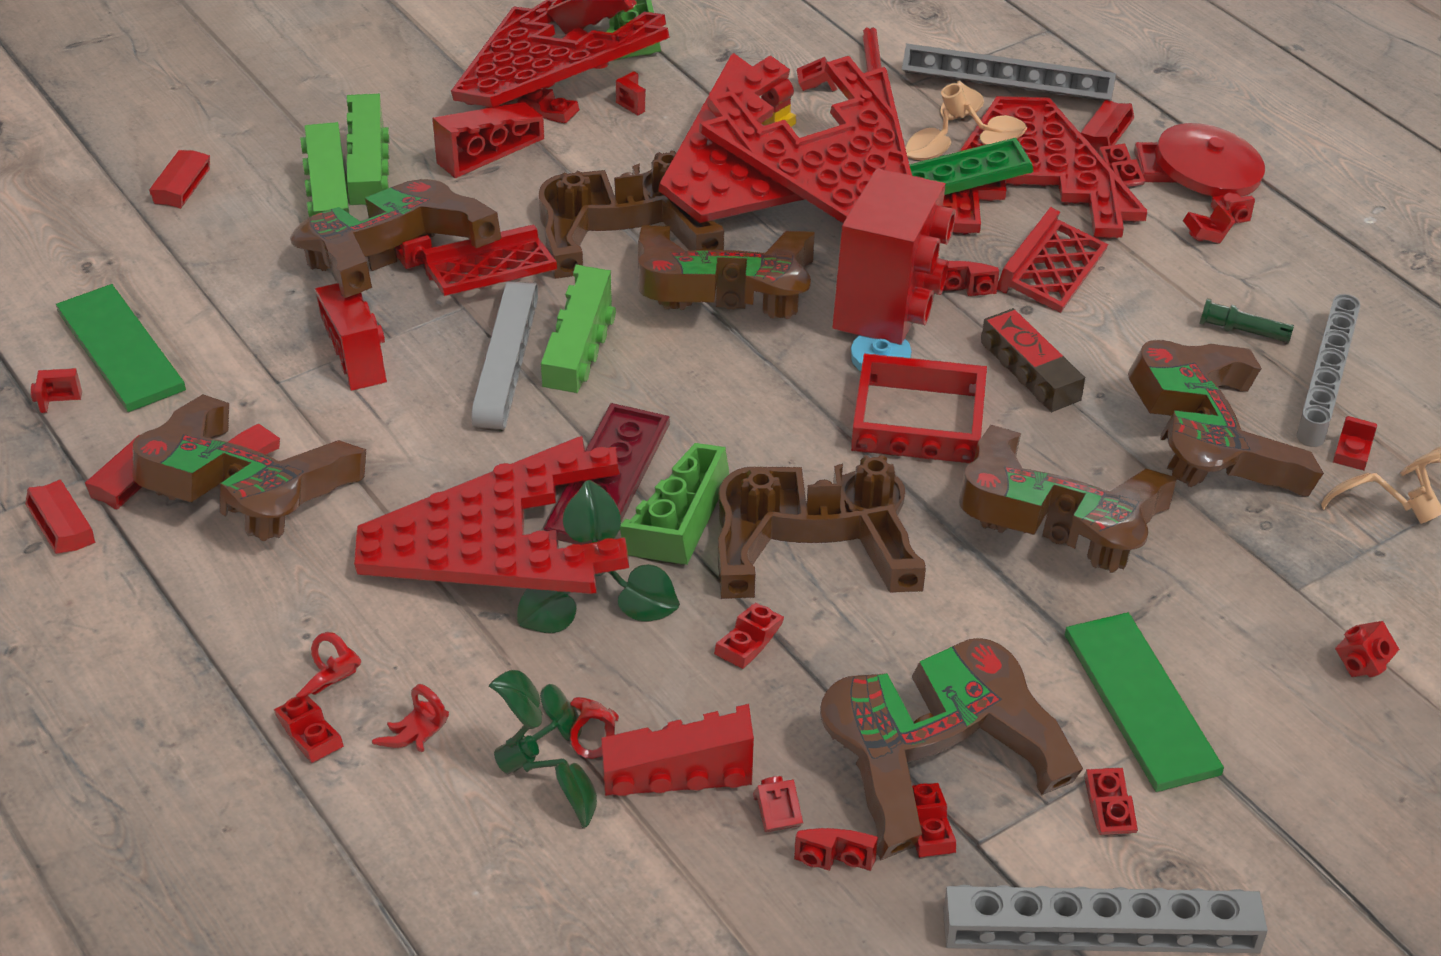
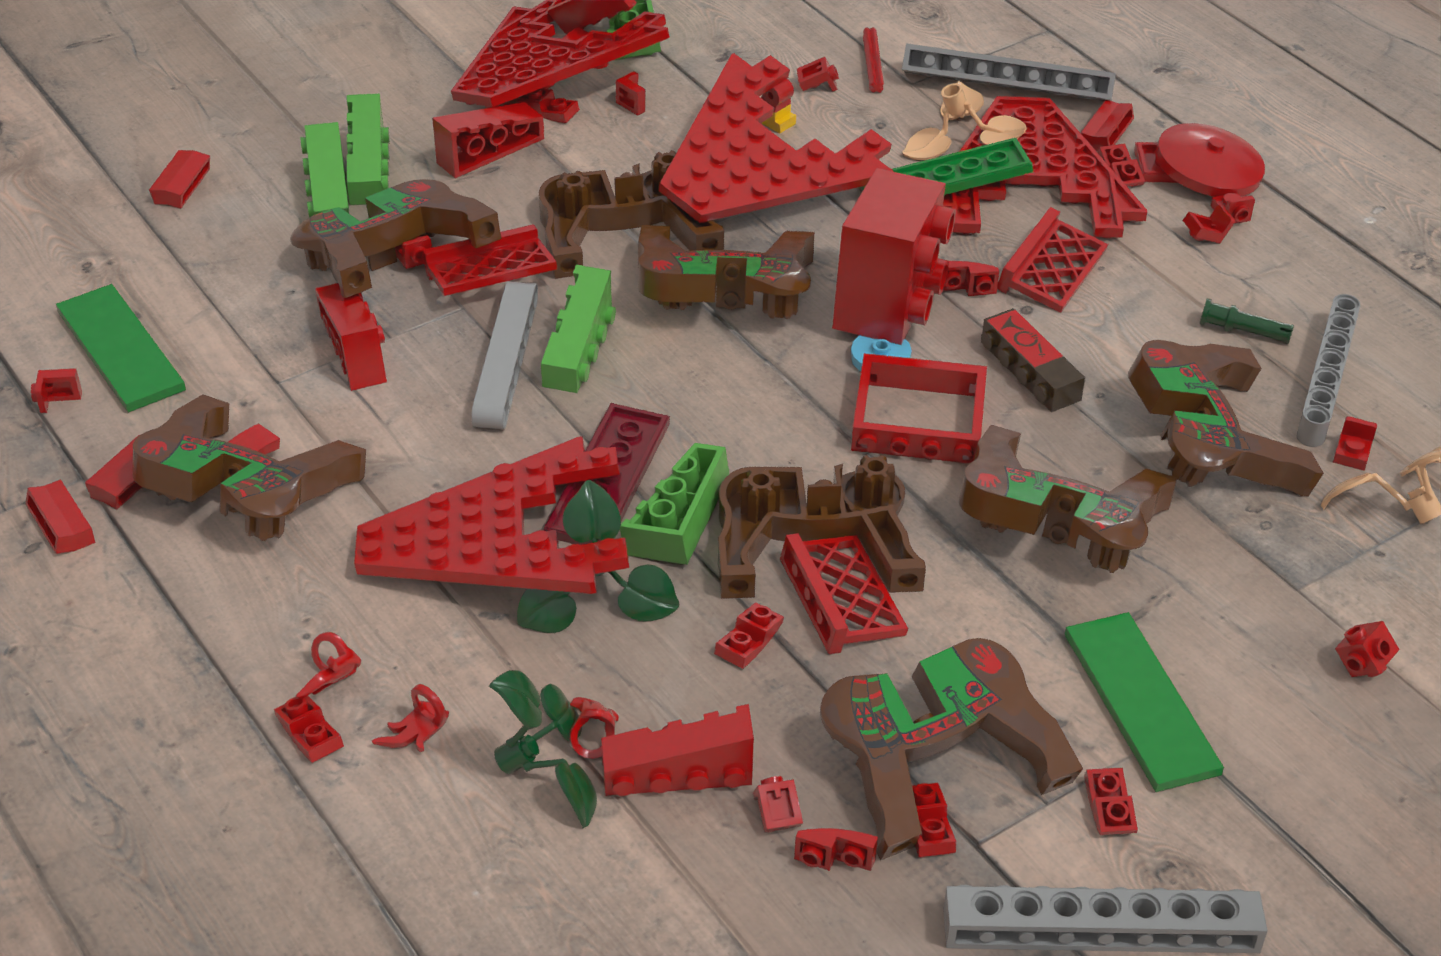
(818, 593): none -> red fence
(827, 165): red wing -> none

